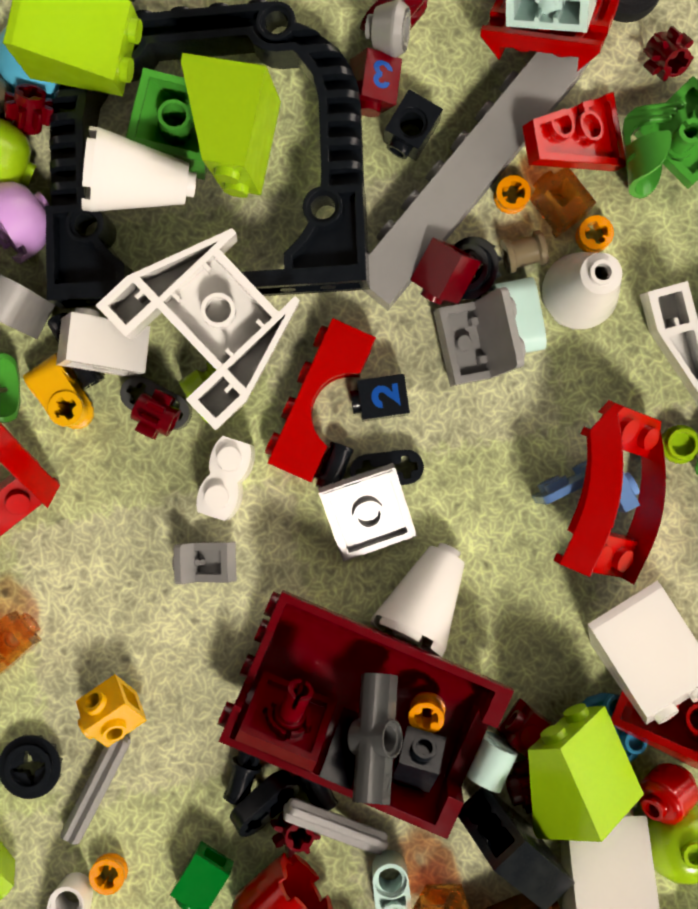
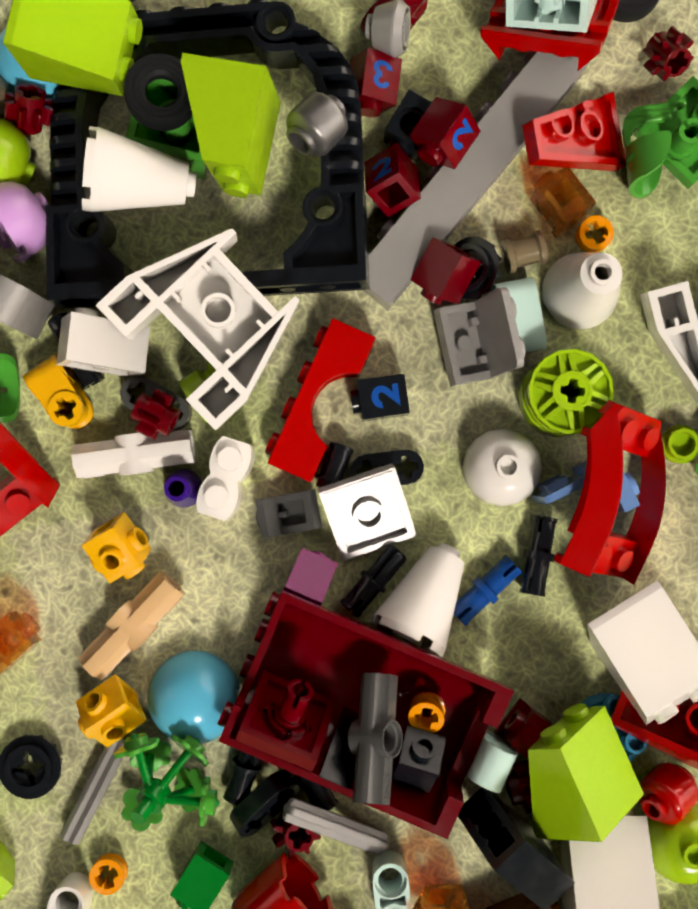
(117, 548): none -> yellow brick
(131, 626): none -> tan piece
(133, 454): none -> white piece
(138, 78): none -> black tyre
(191, 487): none -> dark purple cone
(191, 694): none -> medium azure piece
(191, 792): none -> plant
(204, 562): light grey bracket -> none
(288, 514): none -> dark grey bracket
(311, 576): none -> magenta brick
(316, 124): none -> flat silver head
(373, 580): none -> black axle
(392, 180): none -> dark red brick
(445, 133): none -> dark red brick
(486, 589): none -> blue pin
(502, 467): none -> white cylinder
(503, 186): light orange bush -> none
(538, 555): none -> black pin
(550, 410): none -> lime wheel

